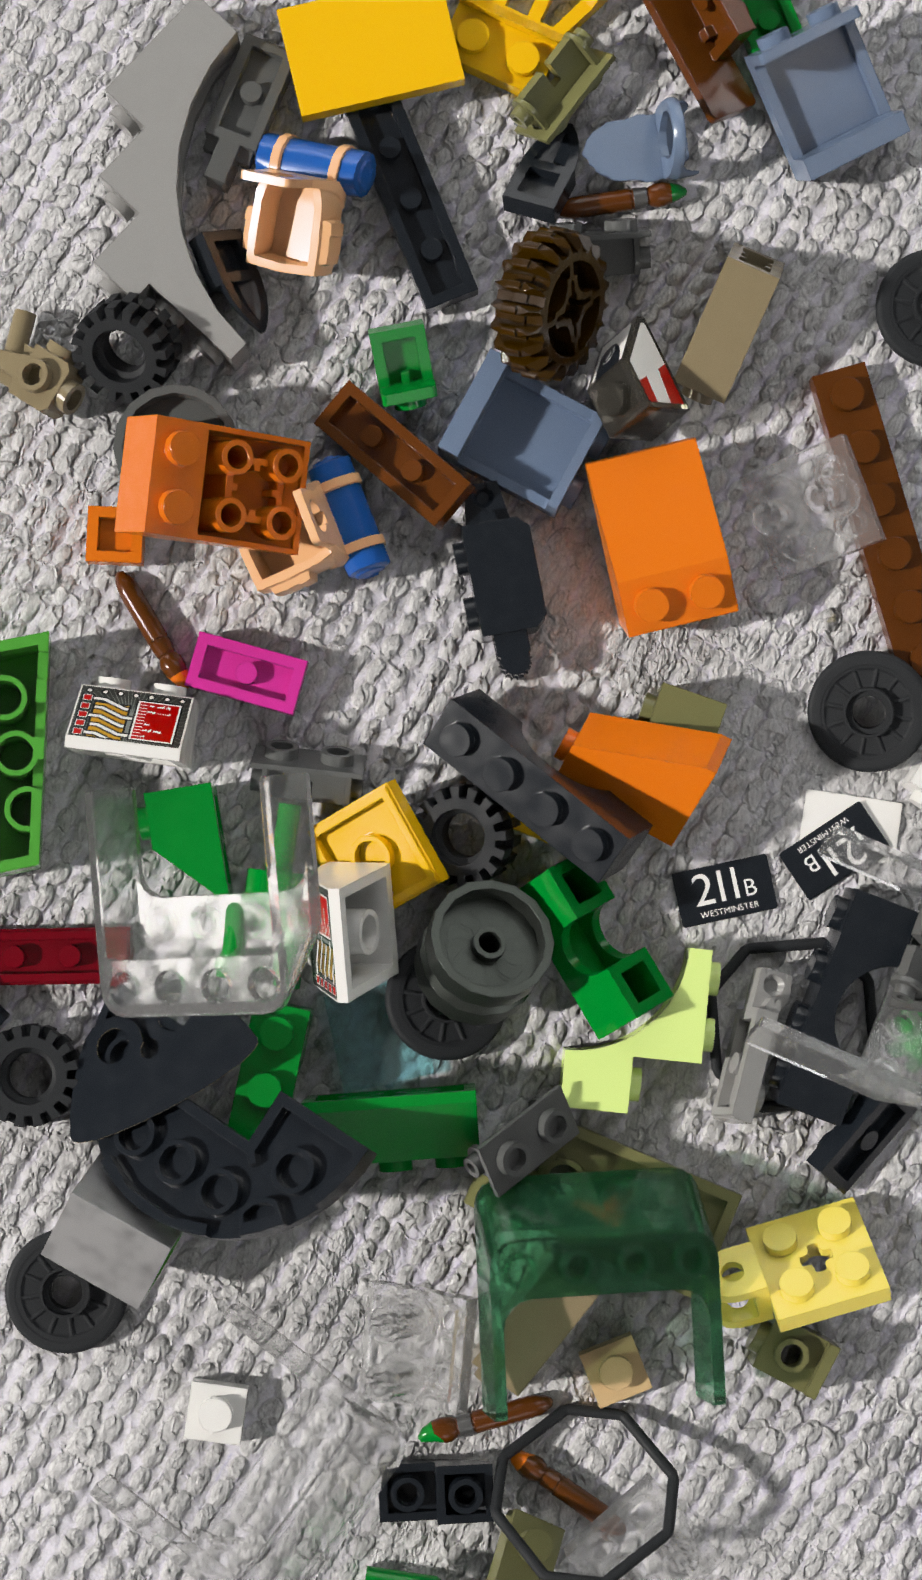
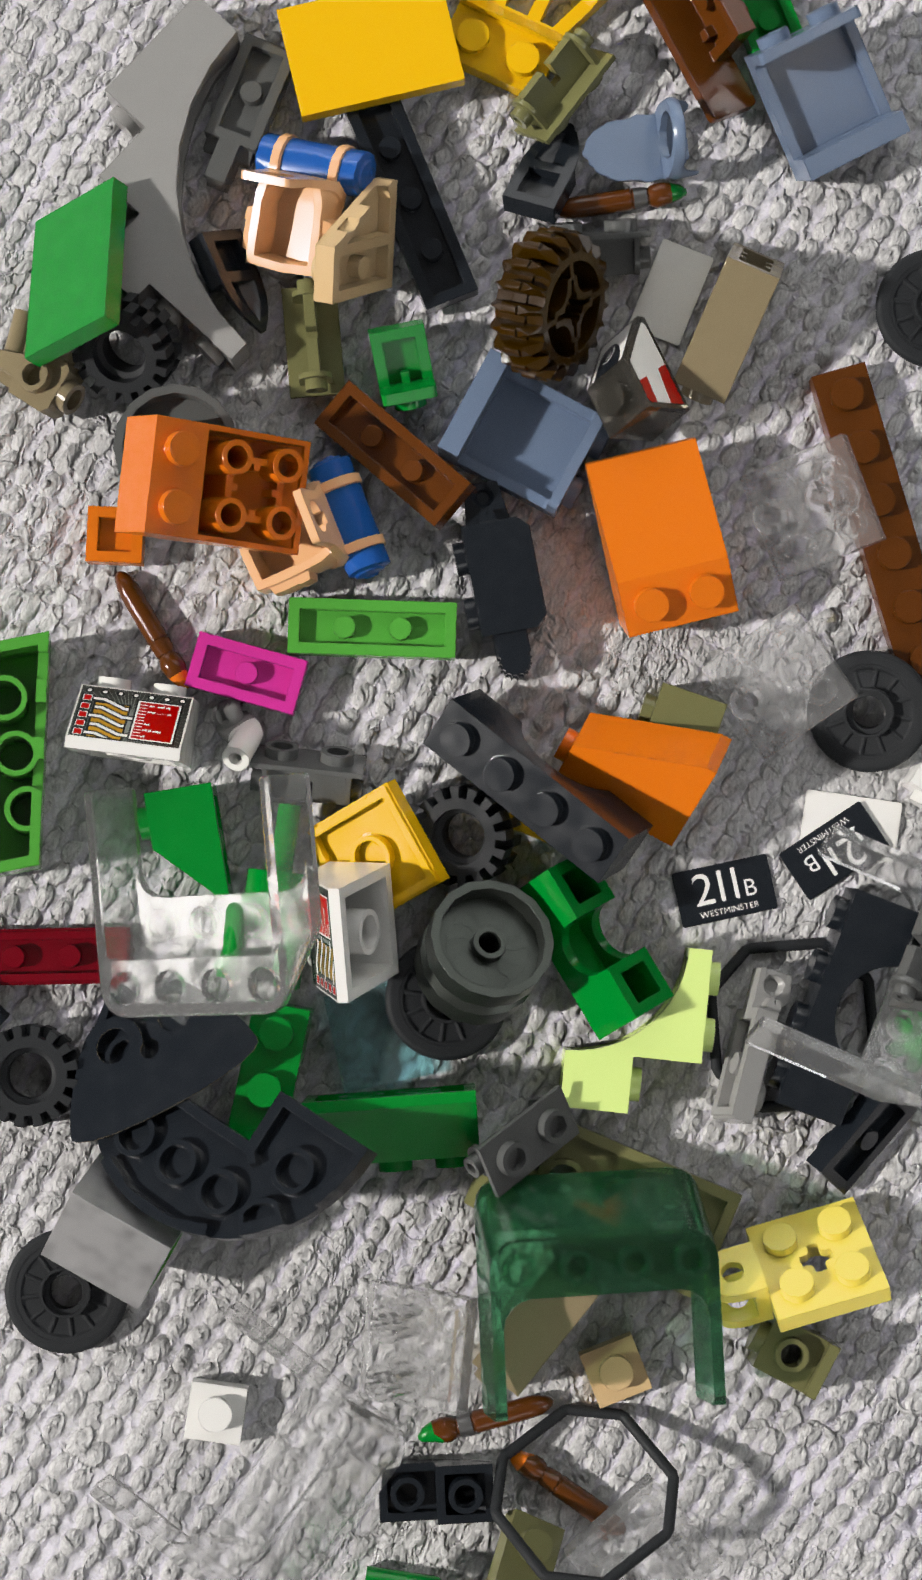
(76, 272): none -> green tile
(240, 731): none -> arm
(312, 343): none -> olive hinge
(359, 247): none -> tan wing
(372, 628): none -> bright green plate
(672, 290): none -> white sticker
(779, 681): none -> clear plate

